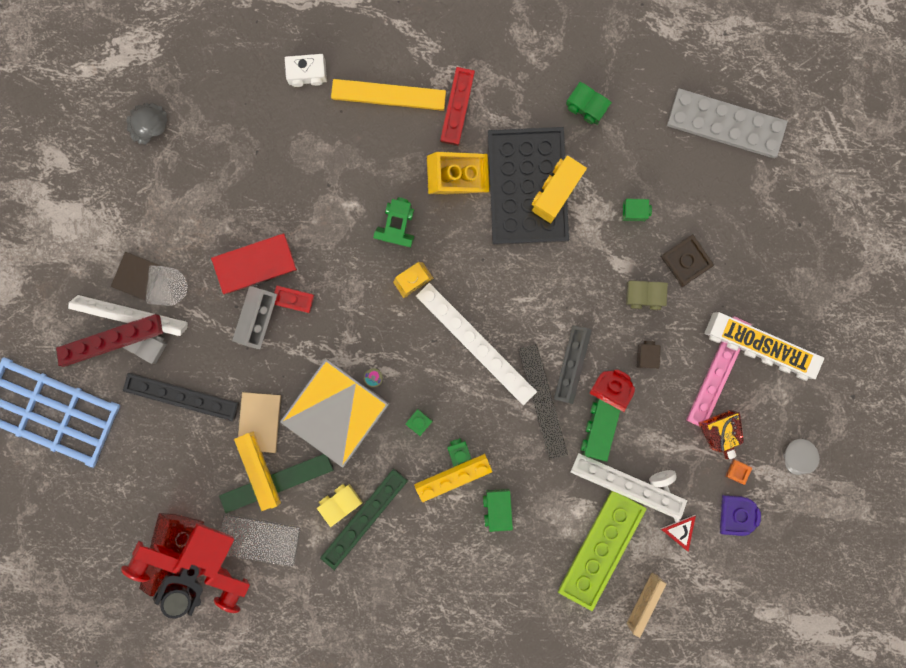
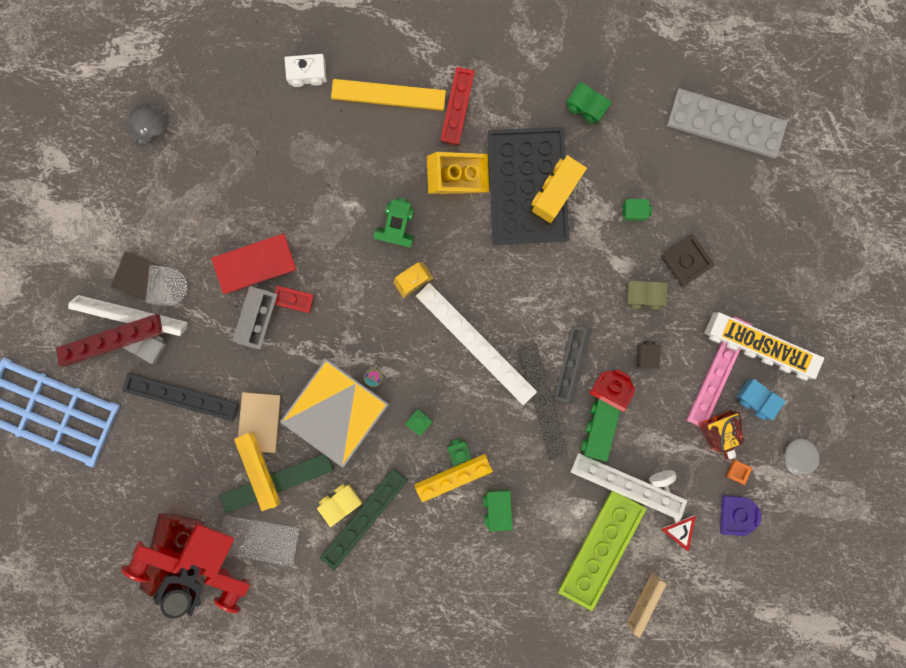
(760, 399): none -> dark azure brick

